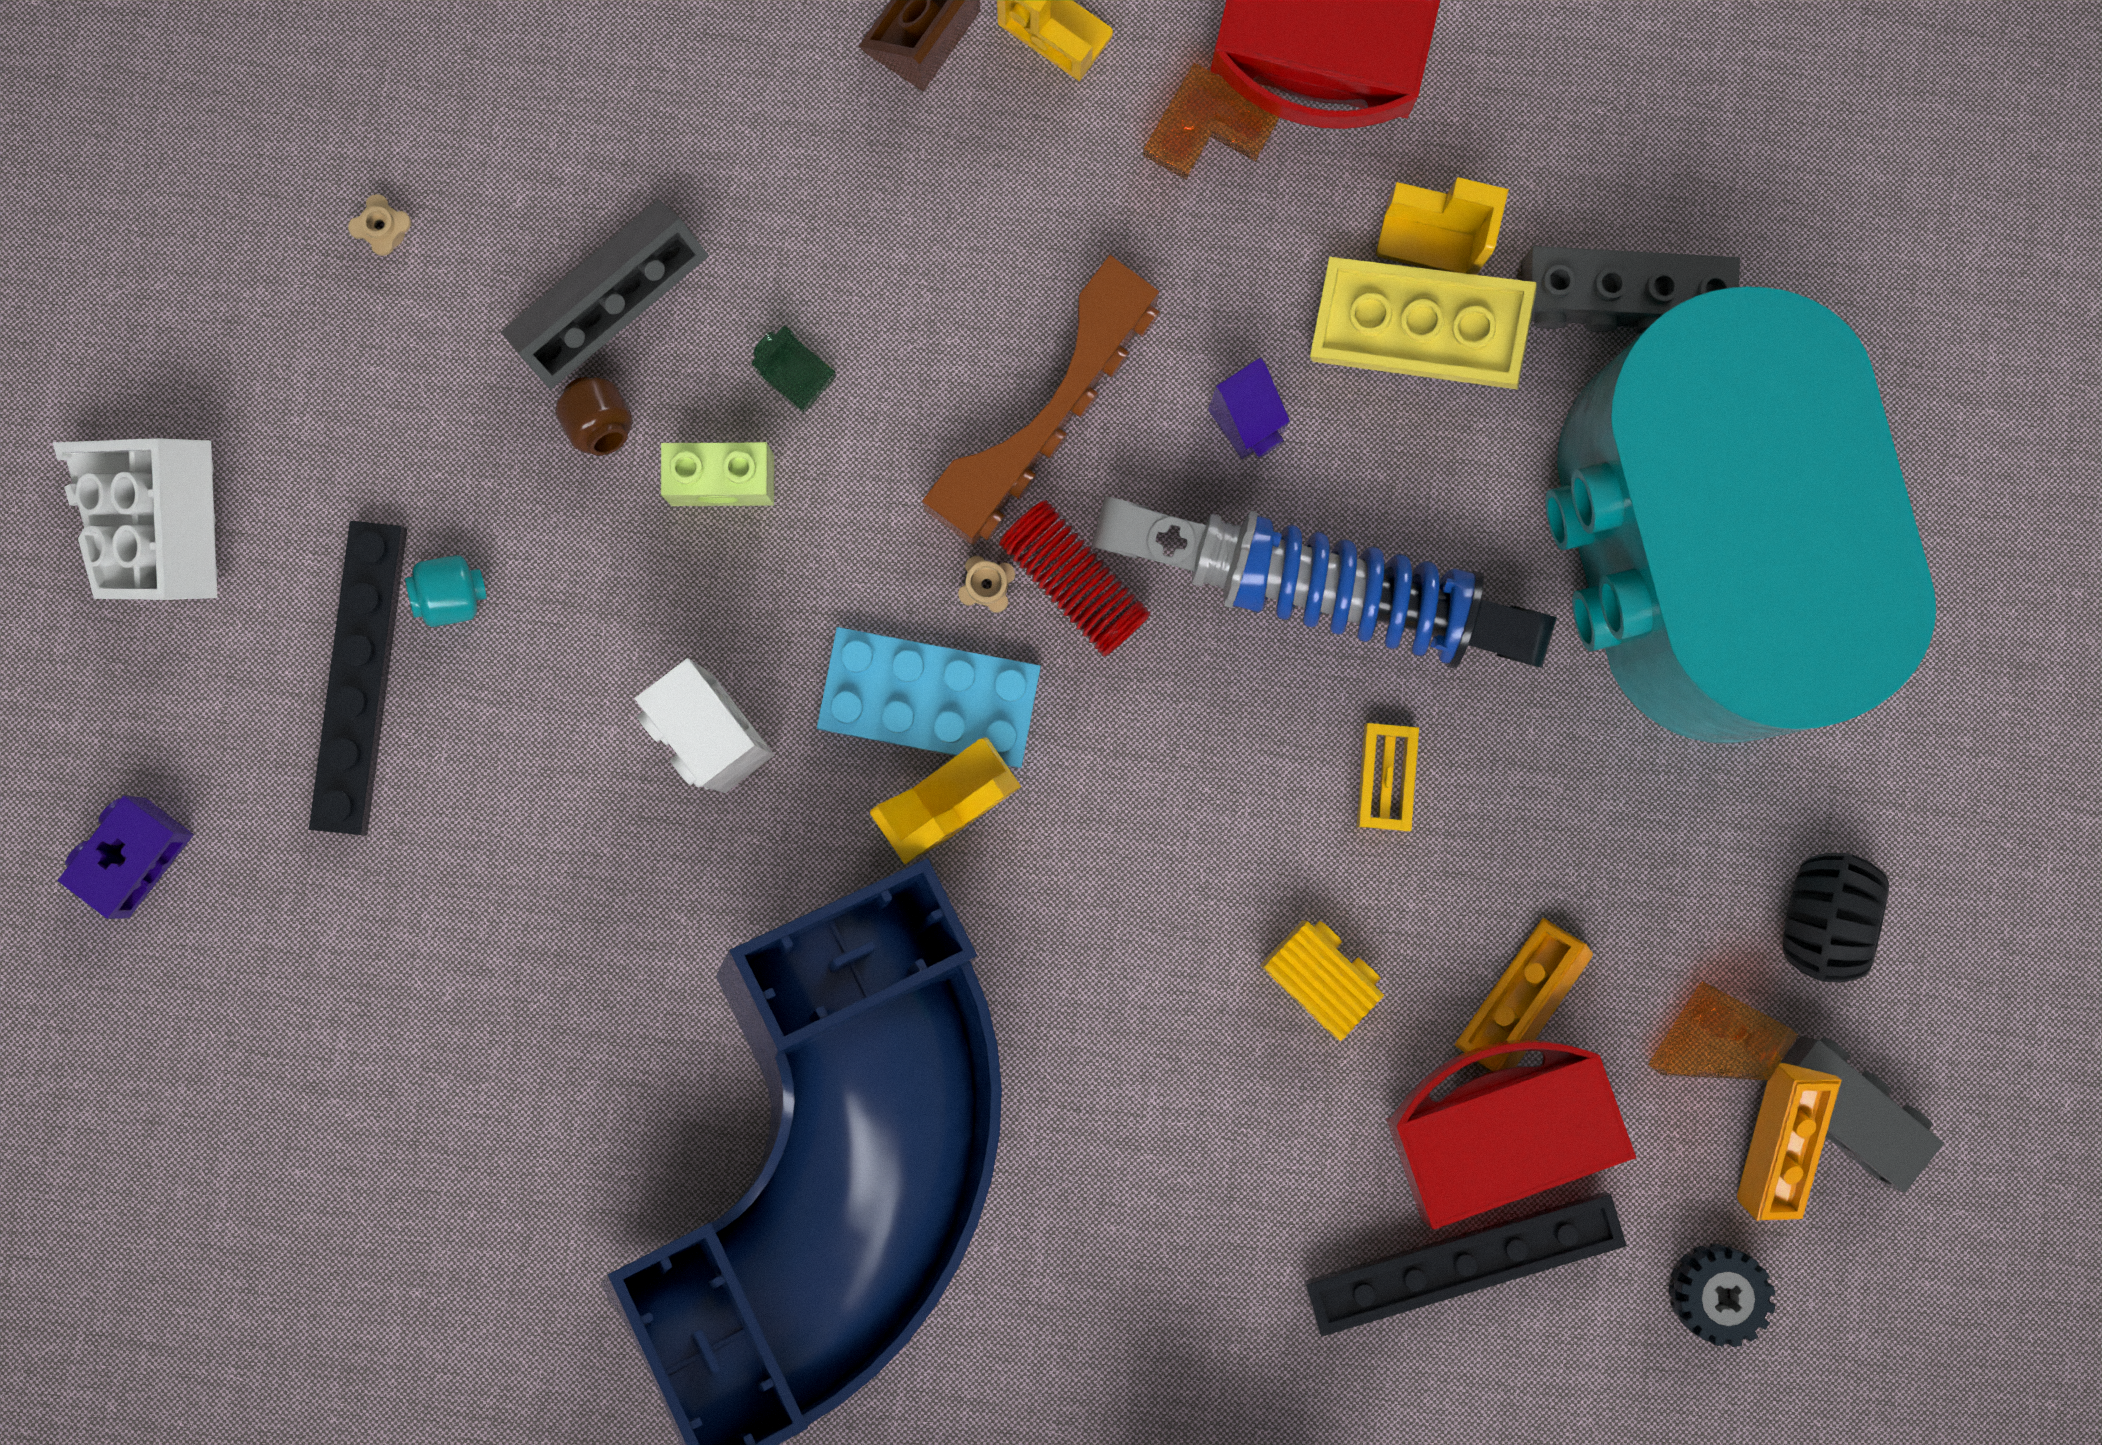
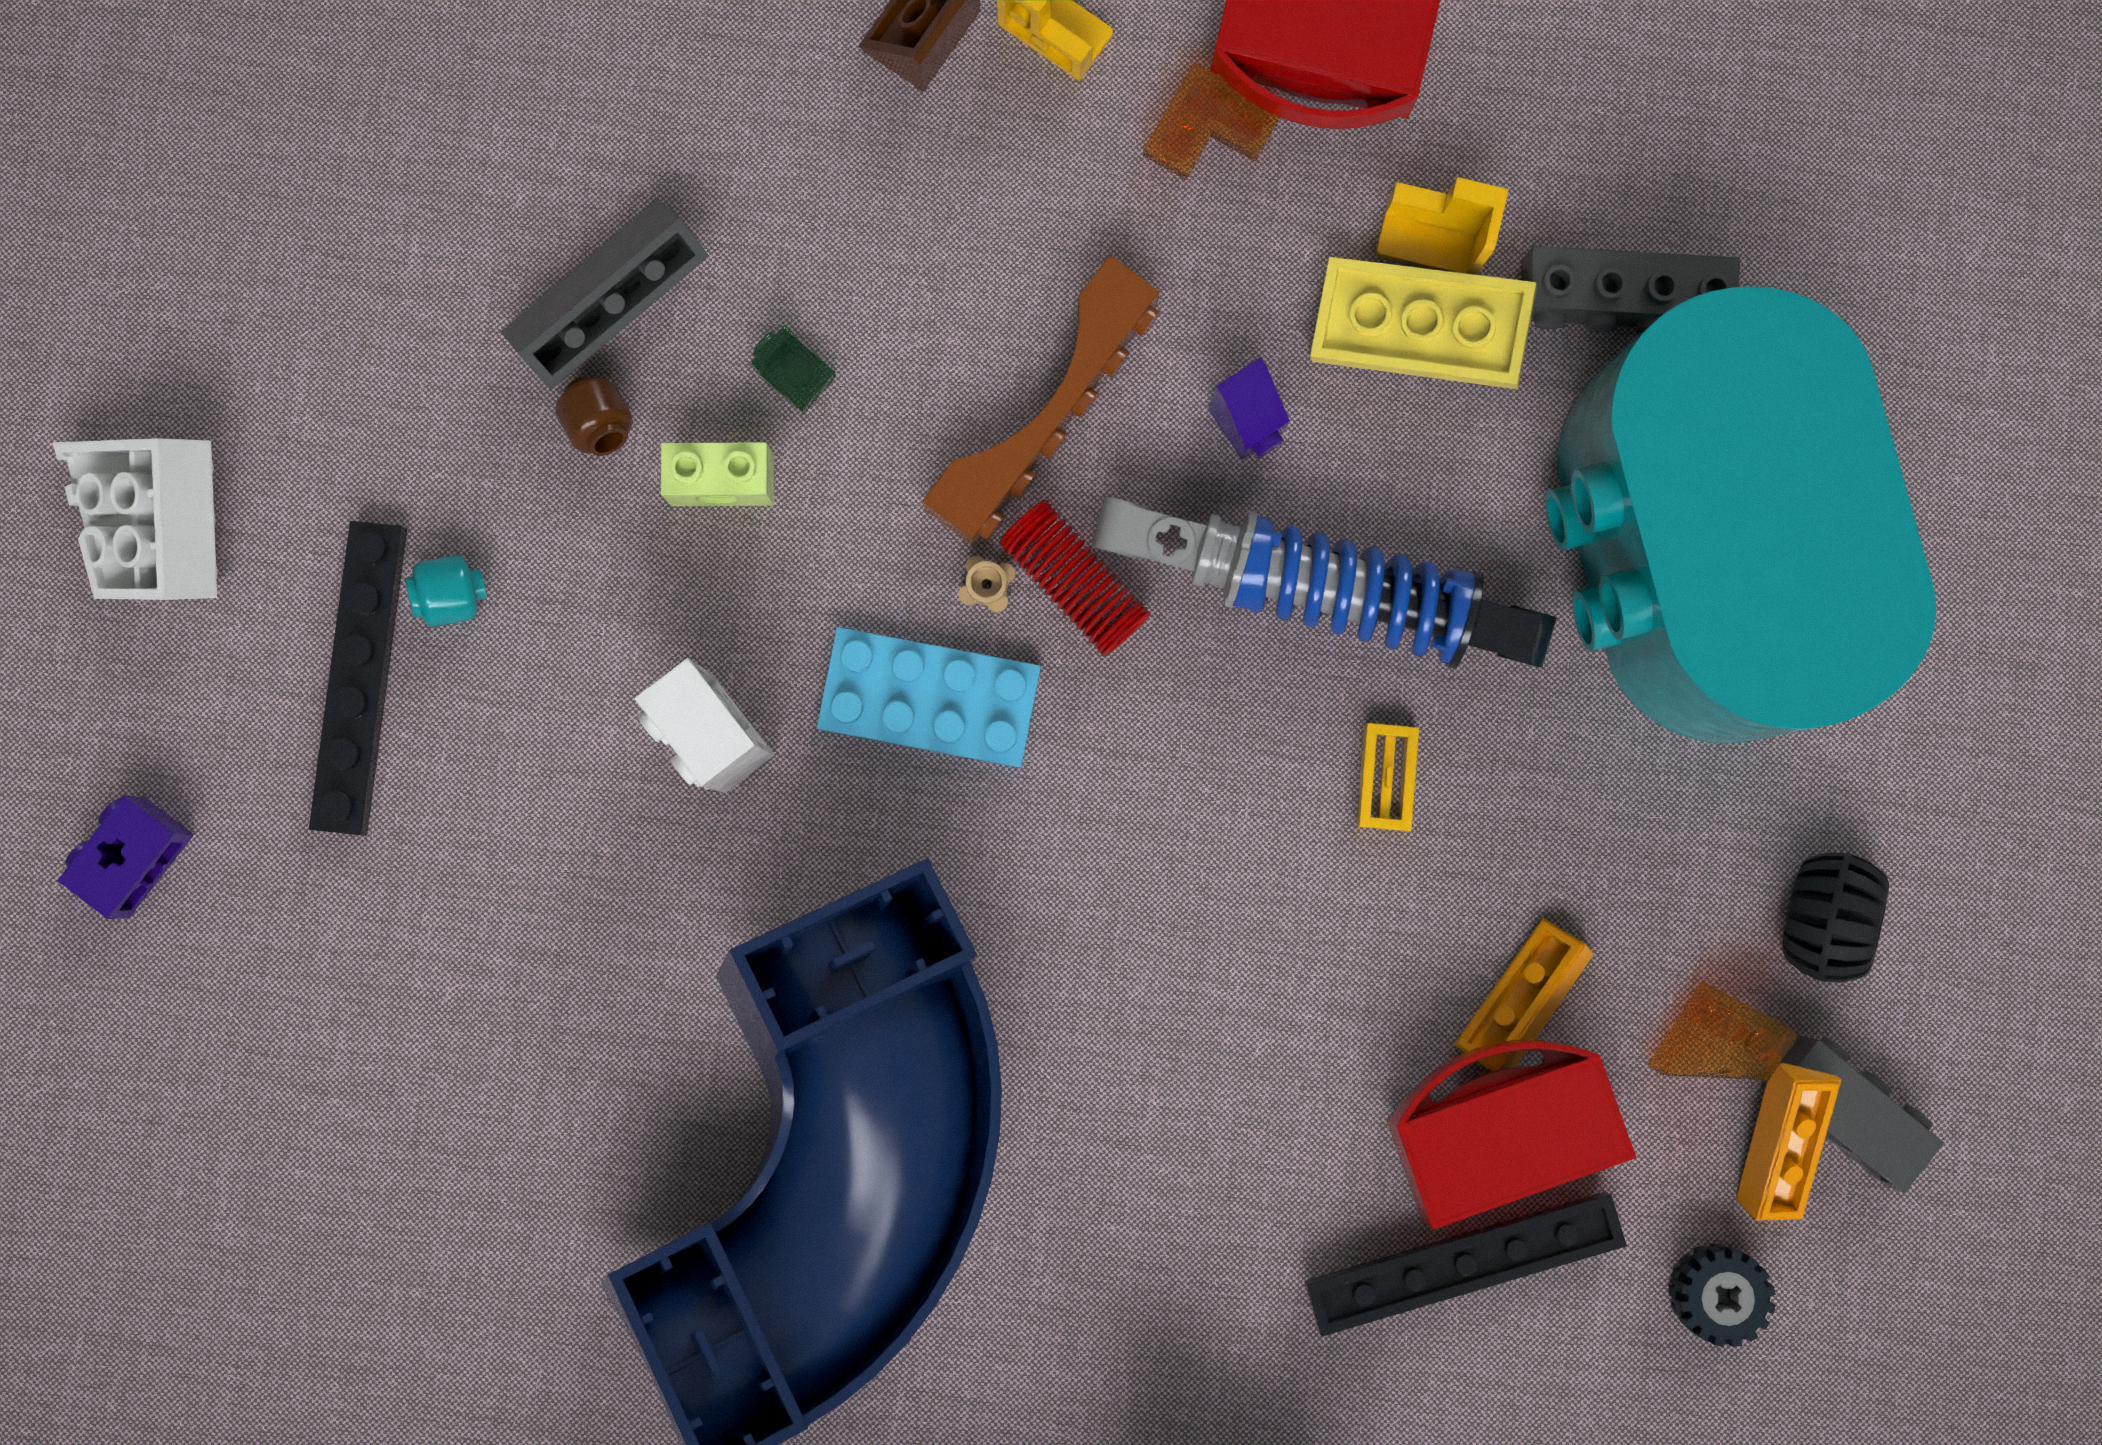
(384, 239): tan plate -> none
(945, 801): yellow panel -> none
(1323, 978): yellow brick -> none

